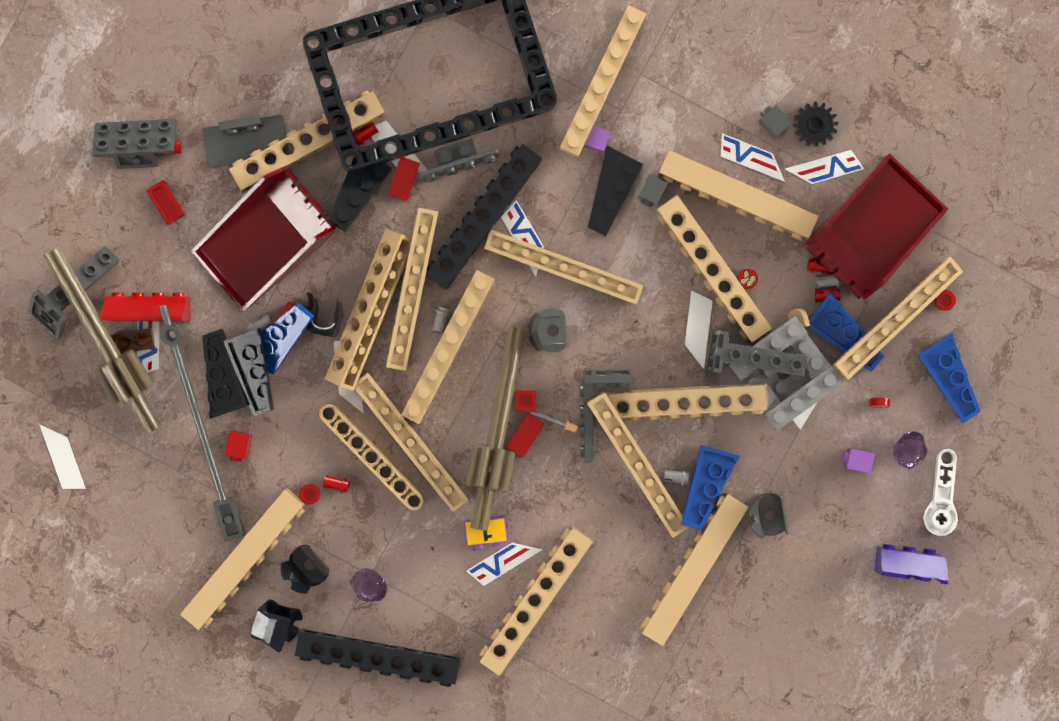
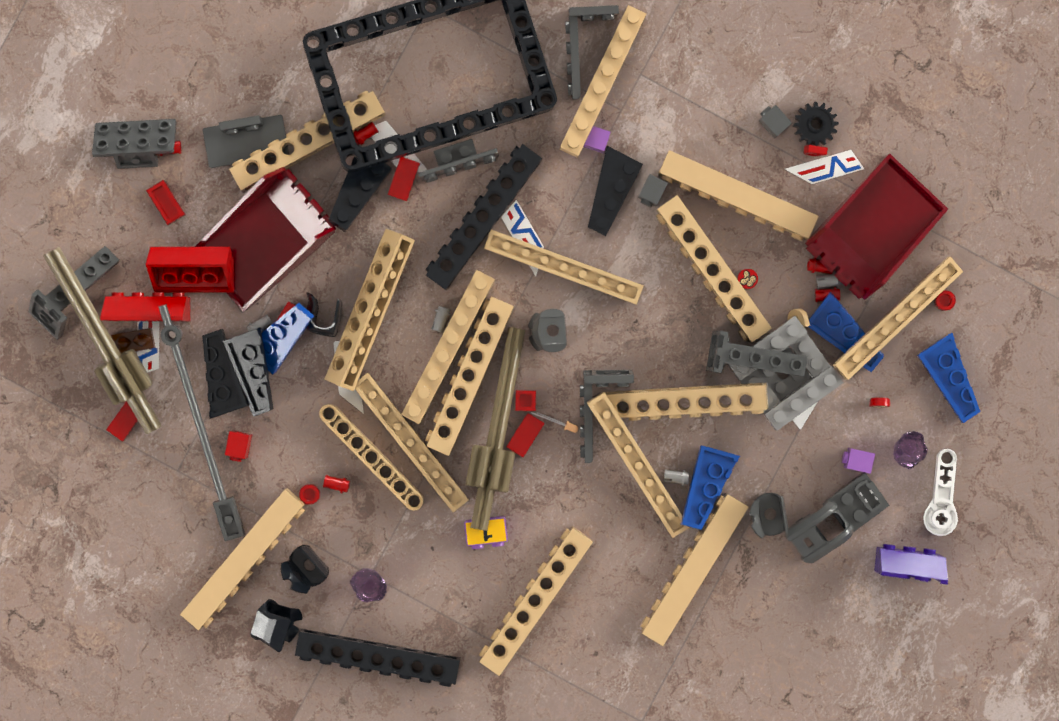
(63, 459): white sticker -> none
(123, 423): none -> red tile
(191, 269): none -> red slope
(411, 288): tan plate -> none
(446, 444): none -> tan brick
(501, 562): white sticker -> none
(572, 47): none -> dark grey bracket
(698, 326): white sticker -> none
(750, 156): white sticker -> none
(812, 150): none -> red tile
(852, 508): none -> dark grey piece

